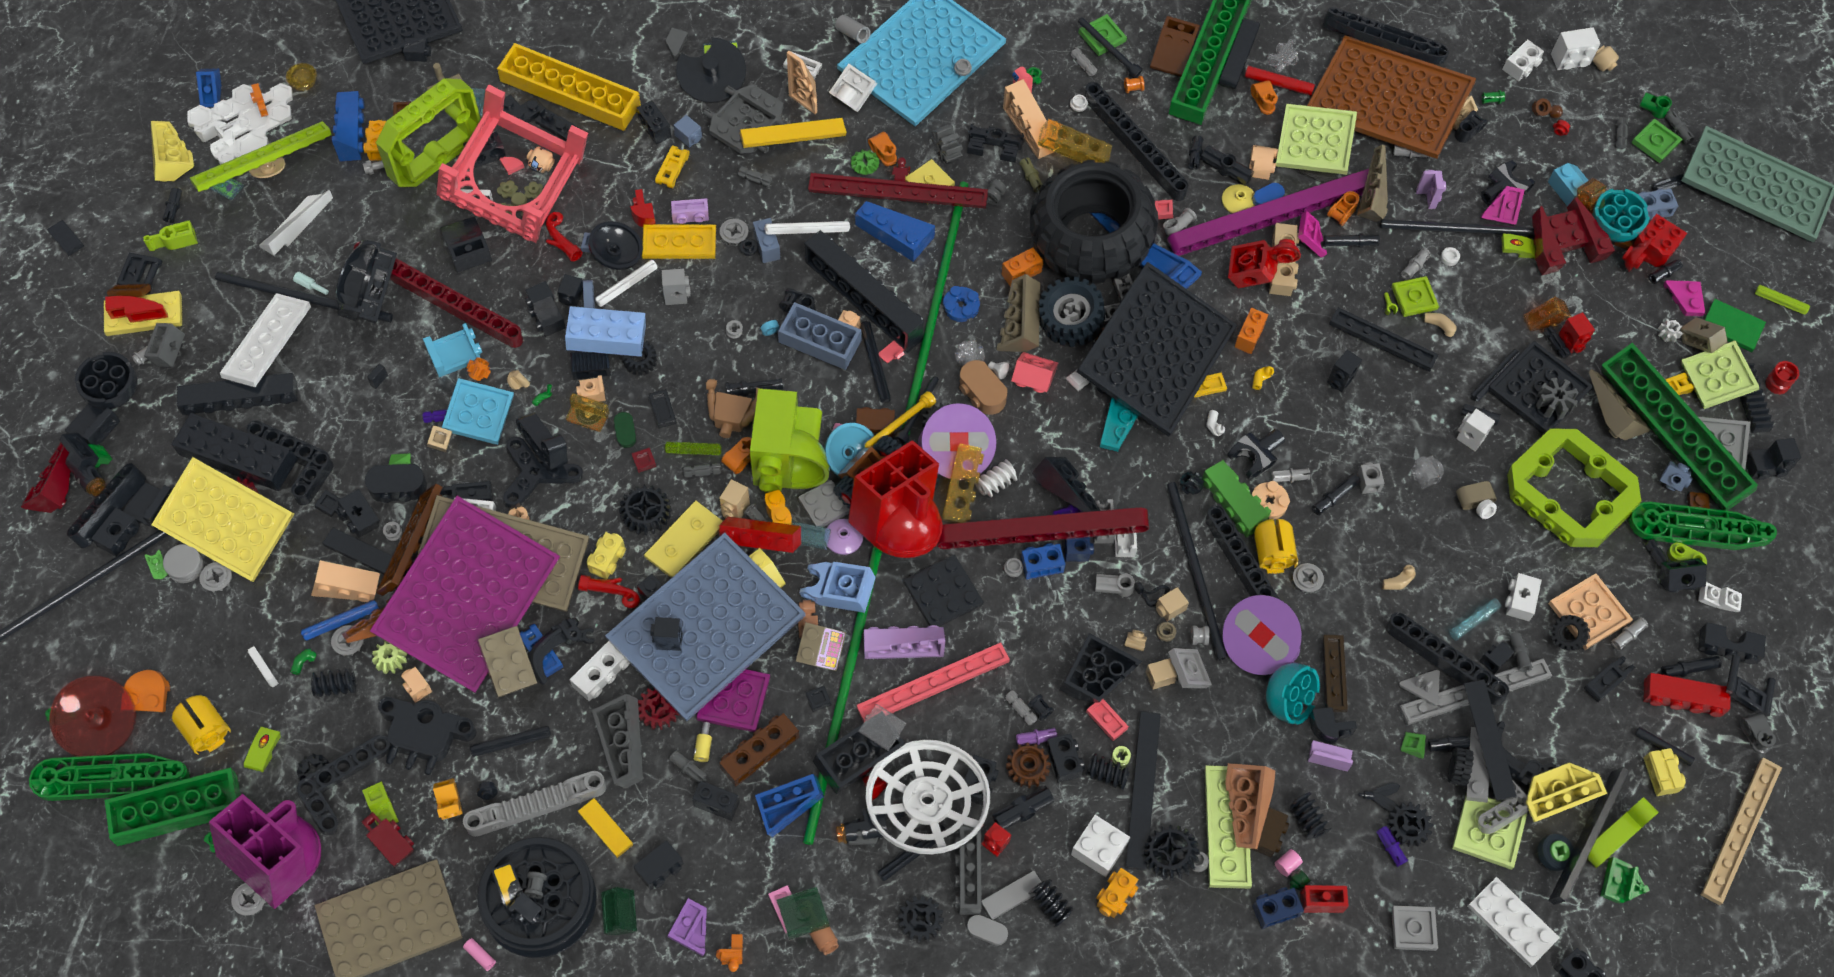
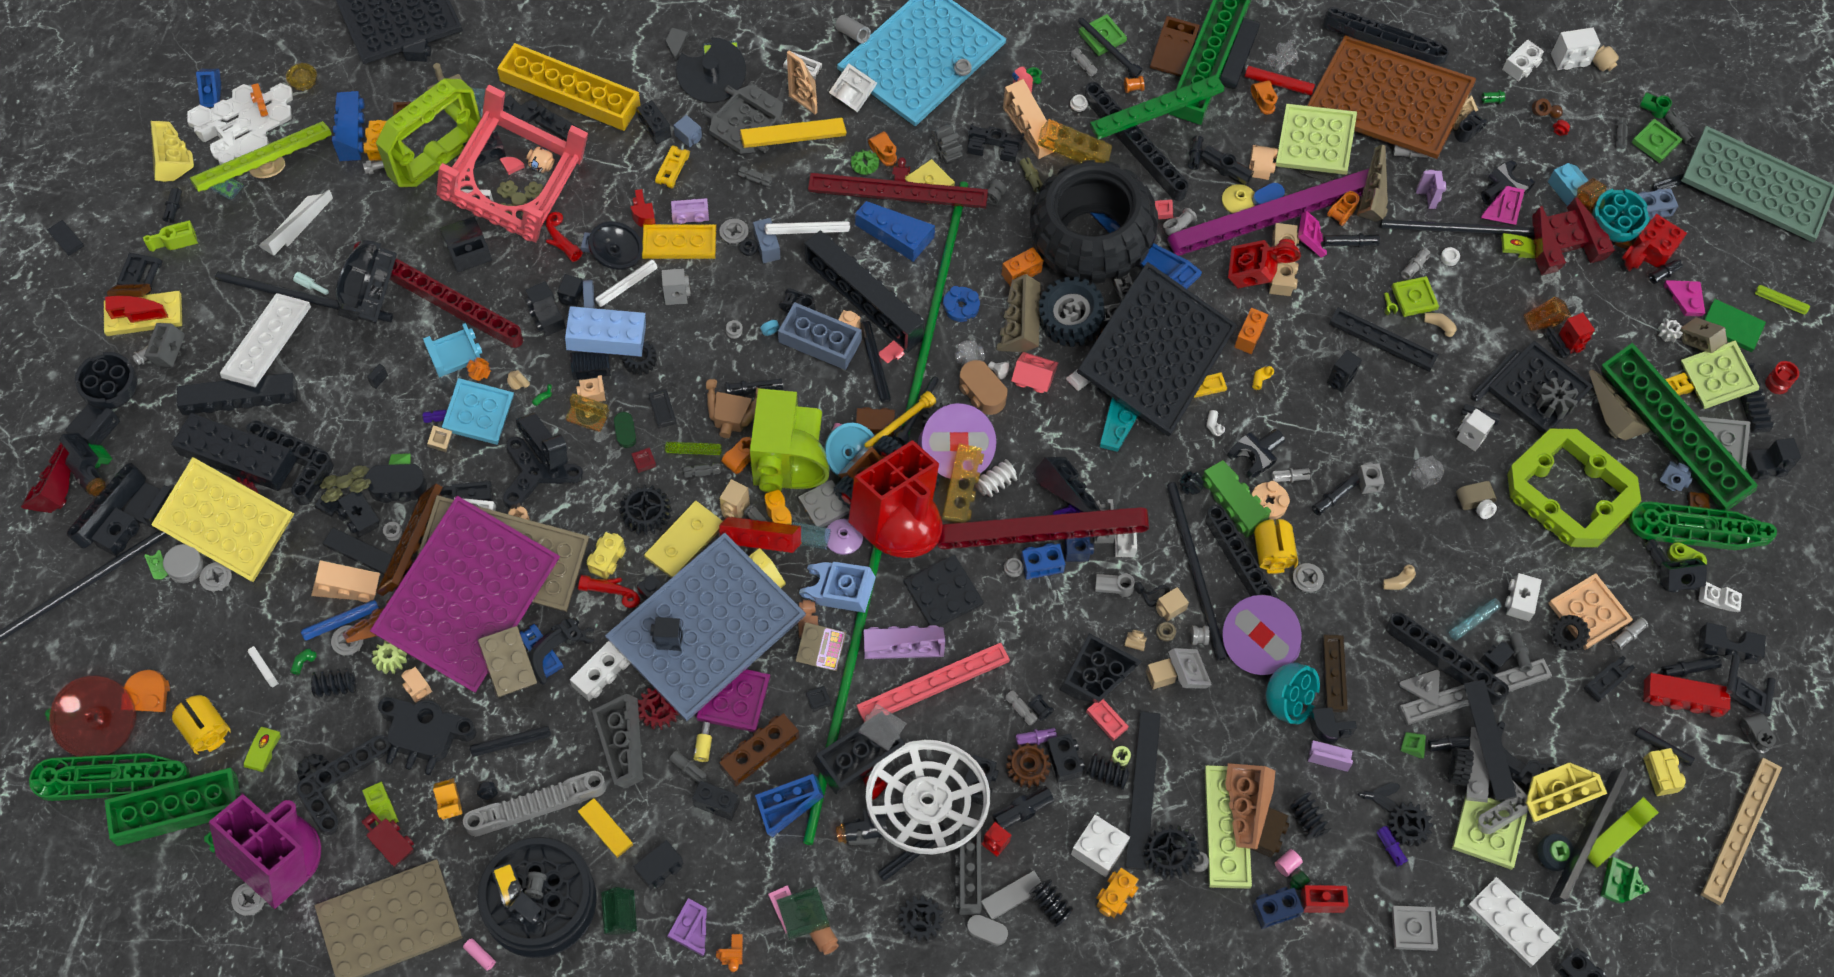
(344, 482): none -> olive plant
(1157, 107): none -> green plate

